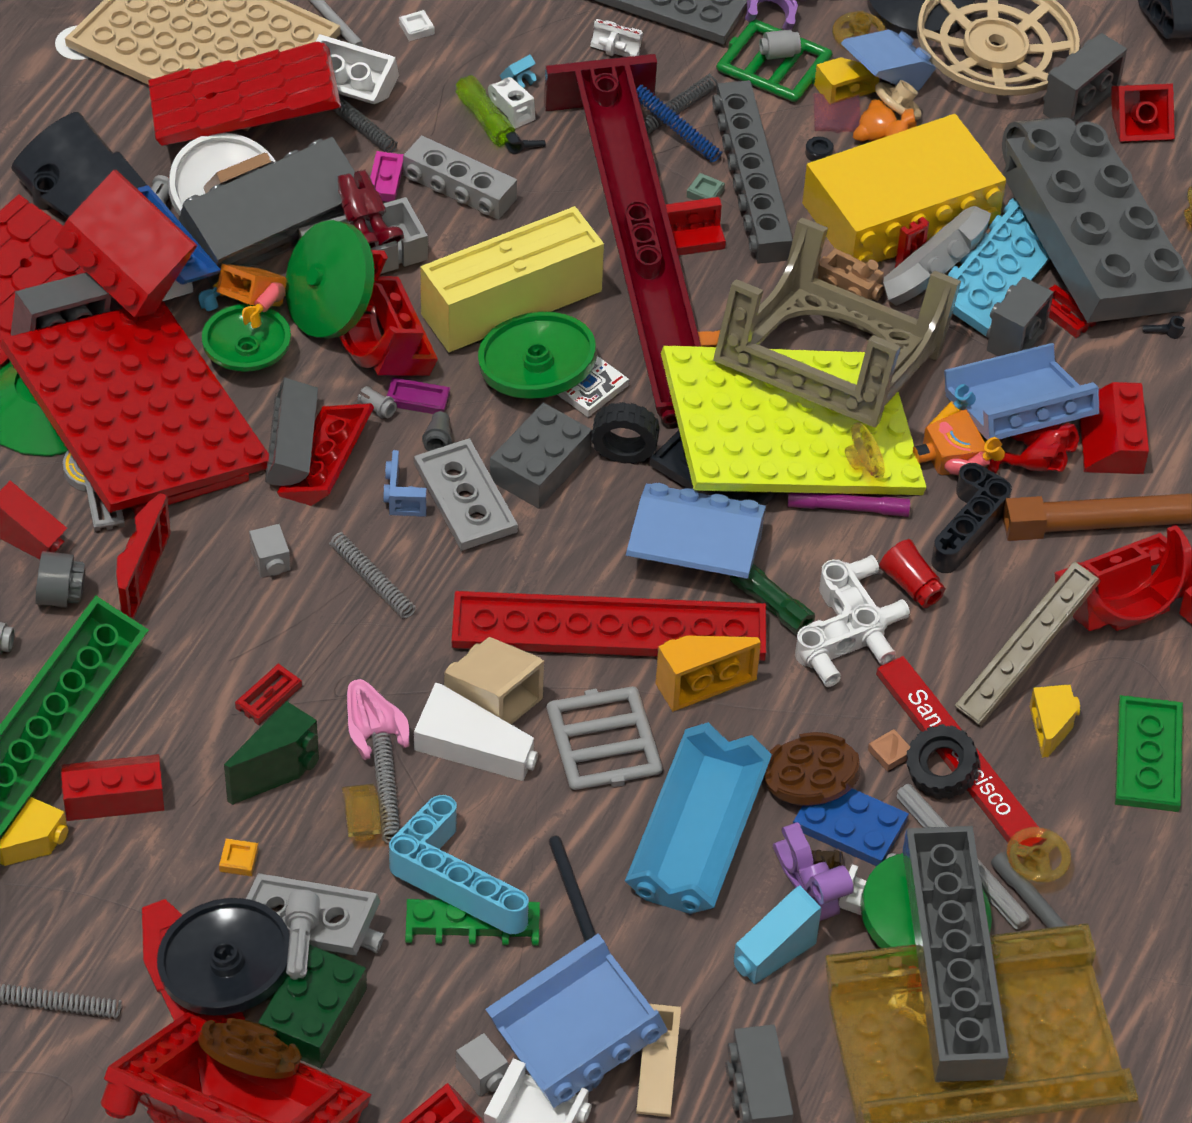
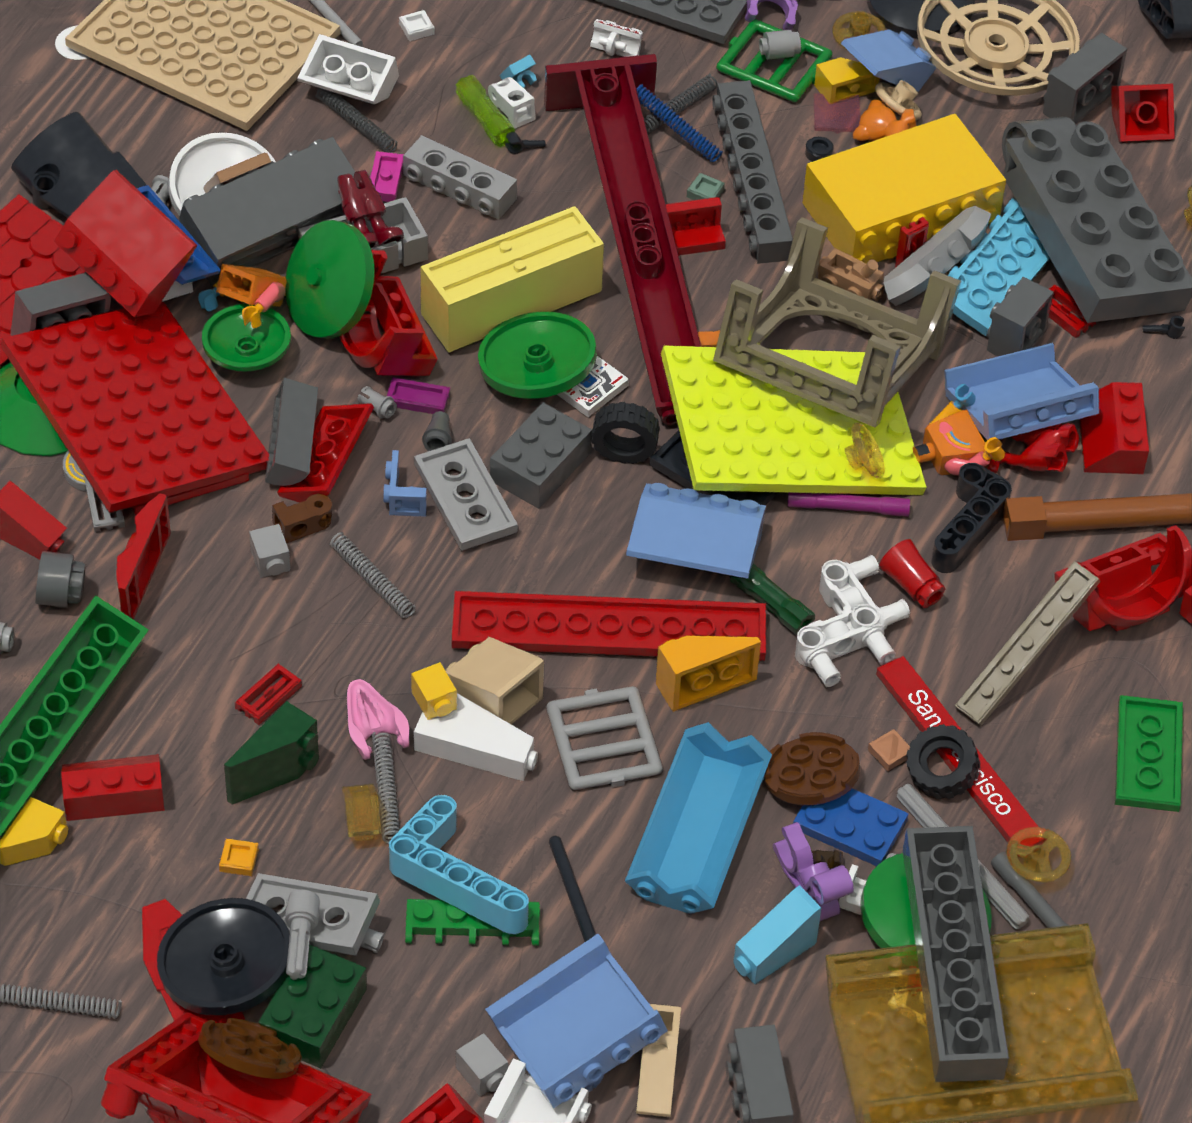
(243, 93): red piece -> none
(304, 517): none -> reddish brown leg
(434, 691): none -> yellow brick
(1053, 715): yellow slope -> none

